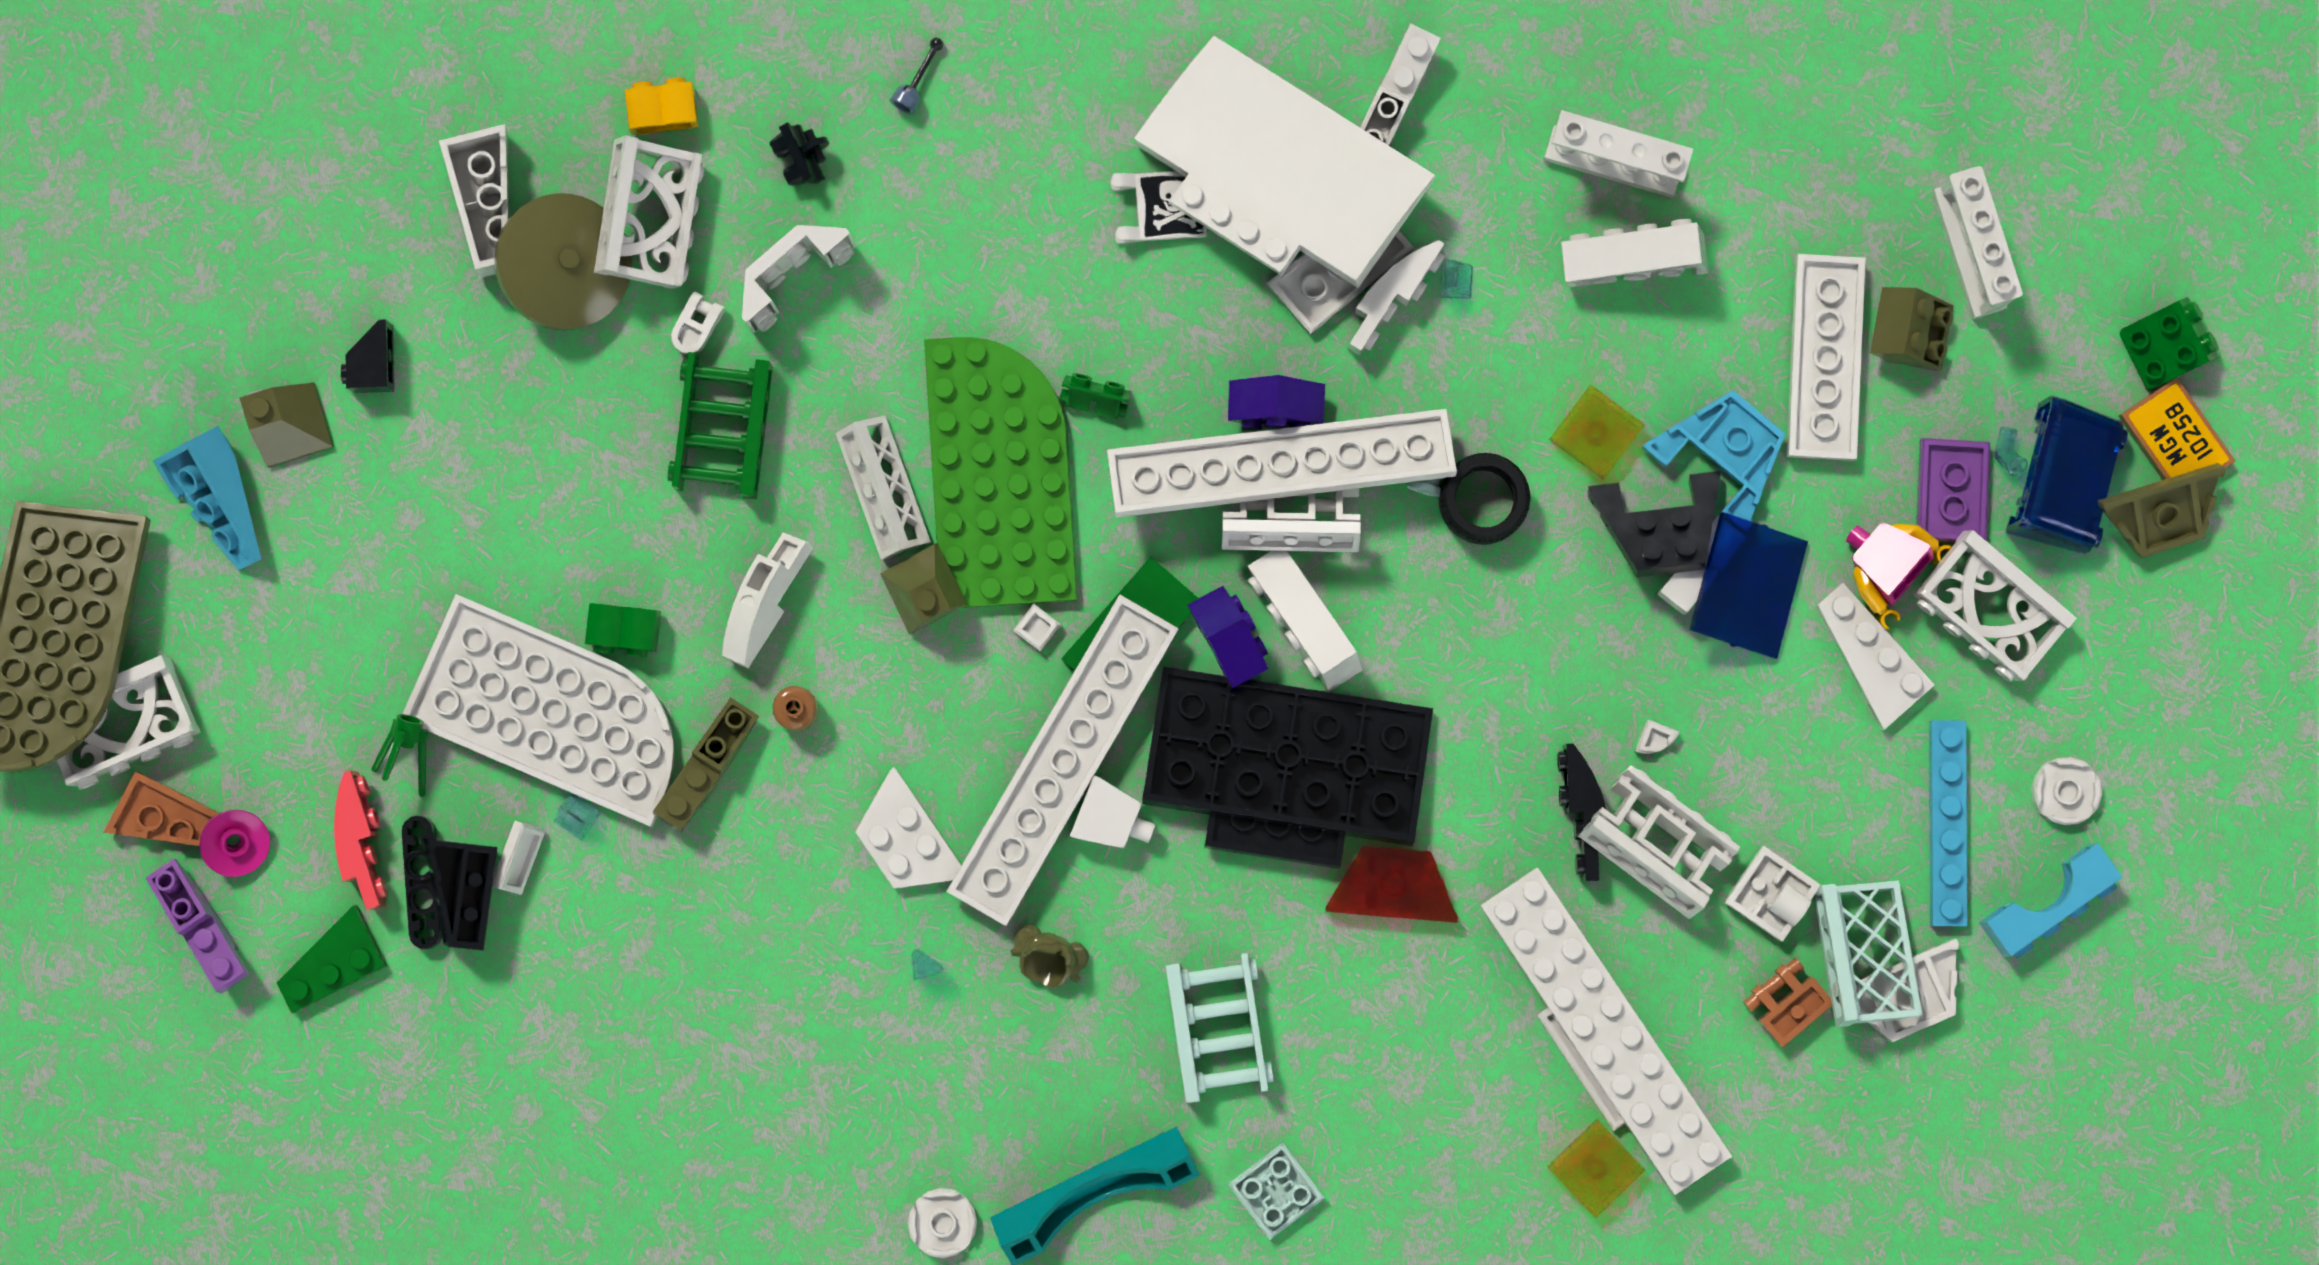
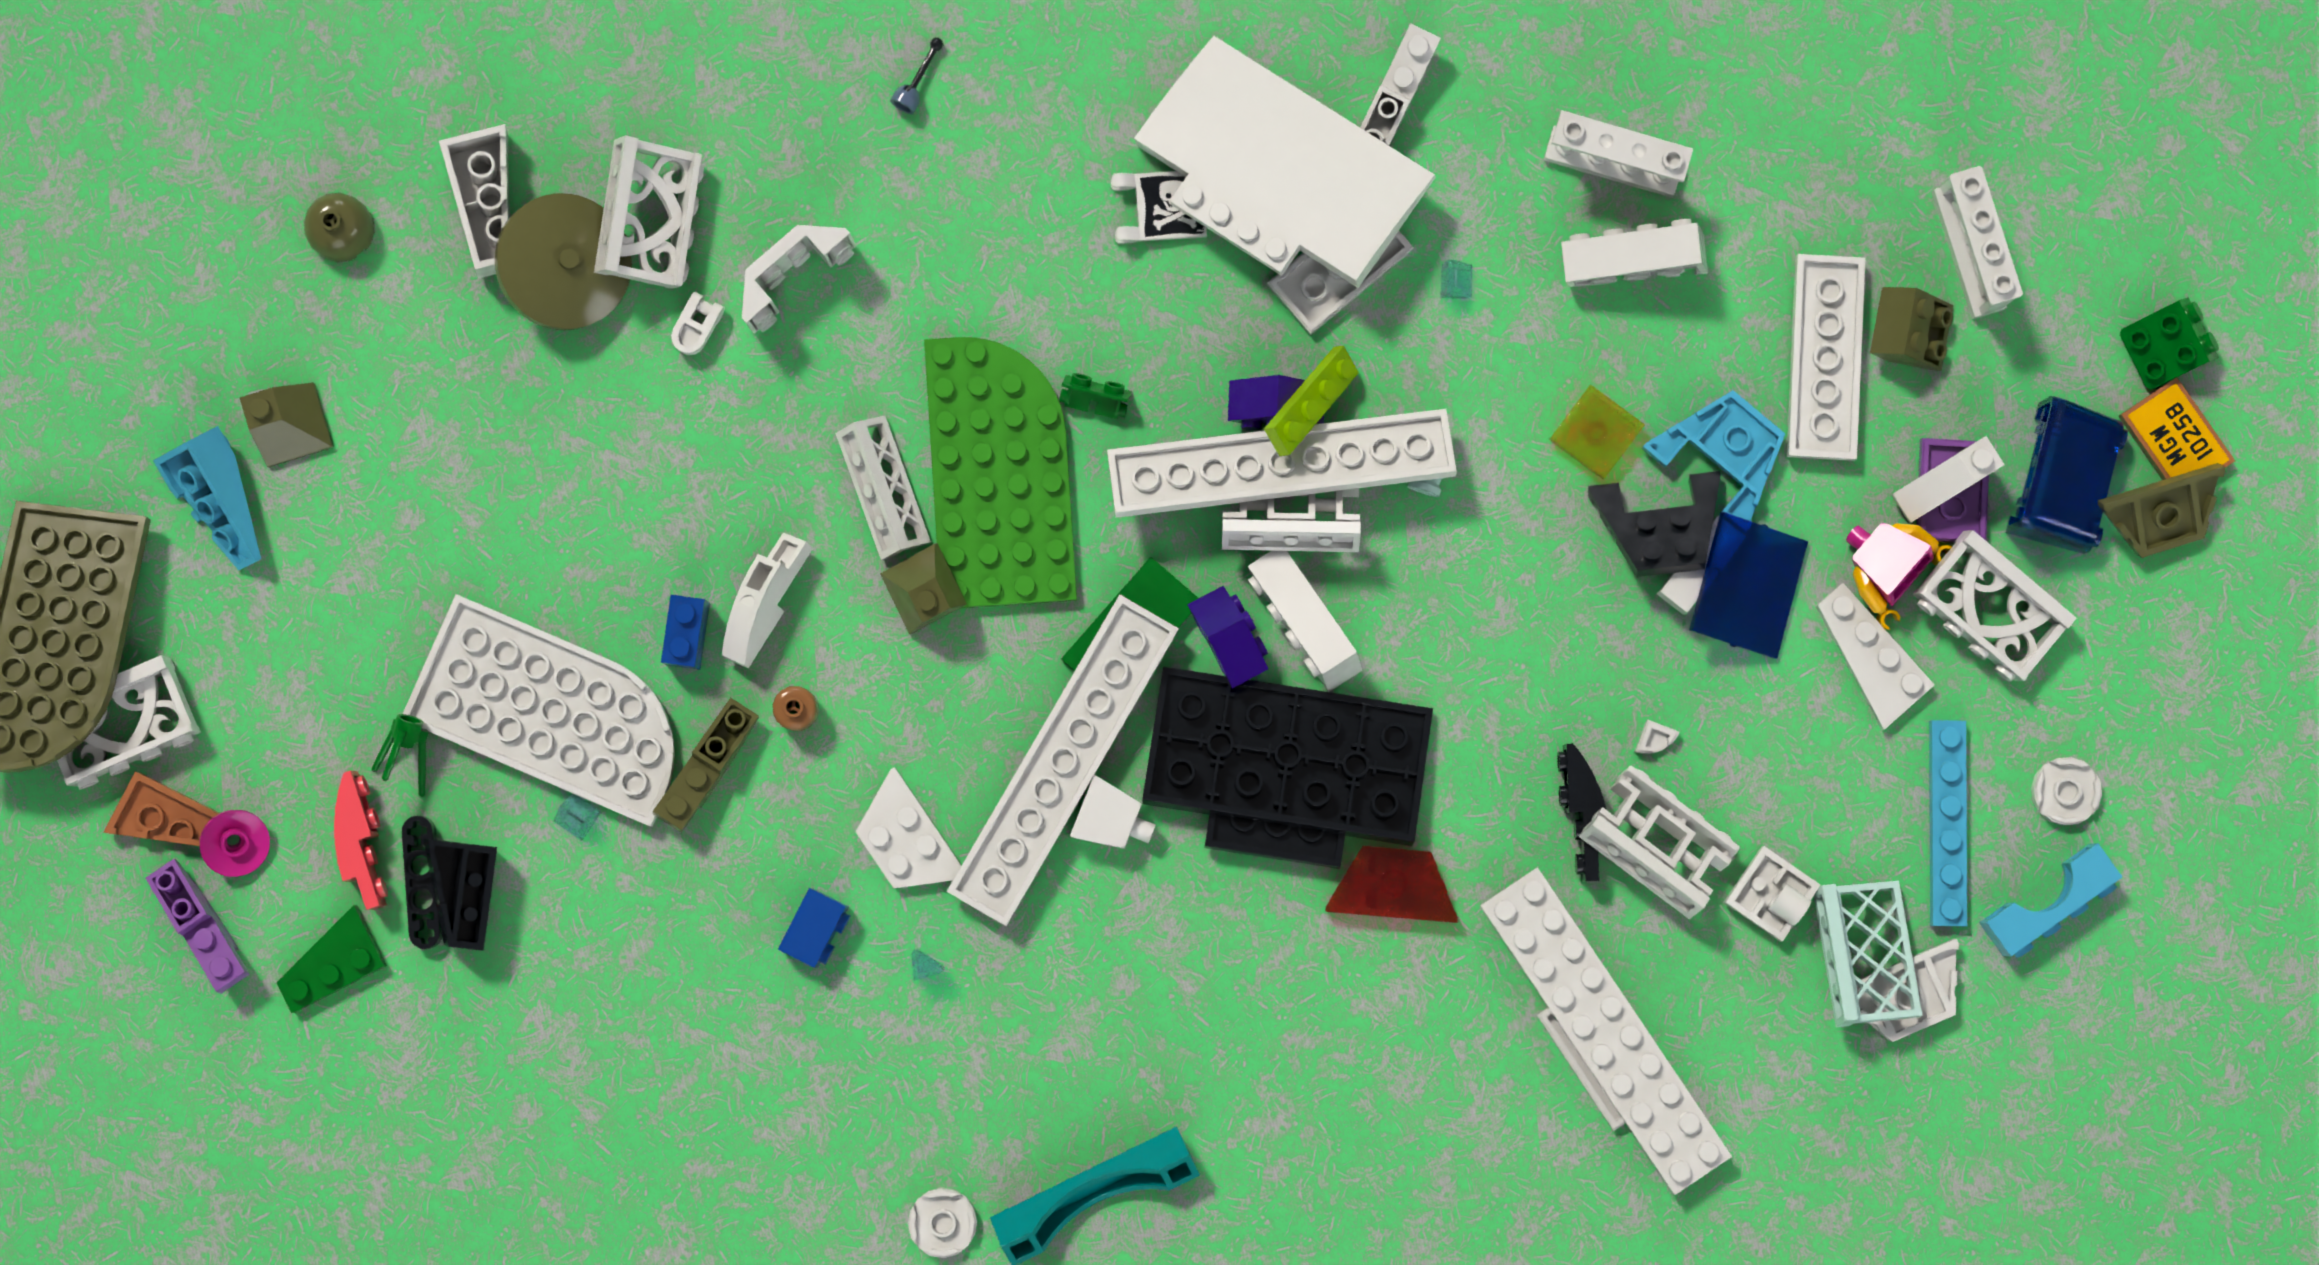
(338, 227): none -> olive cylinder
(371, 361): black slope -> none
(518, 857): white tile -> none
(622, 628): green brick -> none
(661, 107): yellow brick -> none
(685, 632): none -> blue brick
(748, 445): green fence -> none
(805, 151): black hips -> none
(814, 928): none -> blue brick
(1037, 627): white tile -> none
(1048, 956): olive hair -> none
(1191, 1048): light aqua fence -> none
(1276, 1190): light aqua tile -> none
(1311, 401): none -> lime plate
(1399, 283): white slope -> none
(1510, 473): black tyre -> none
(1596, 1168): clear yellow plate -> none
(1796, 1010): nougat plate -> none
(1947, 479): none -> white slope
(2006, 455): clear light blue arm -> none

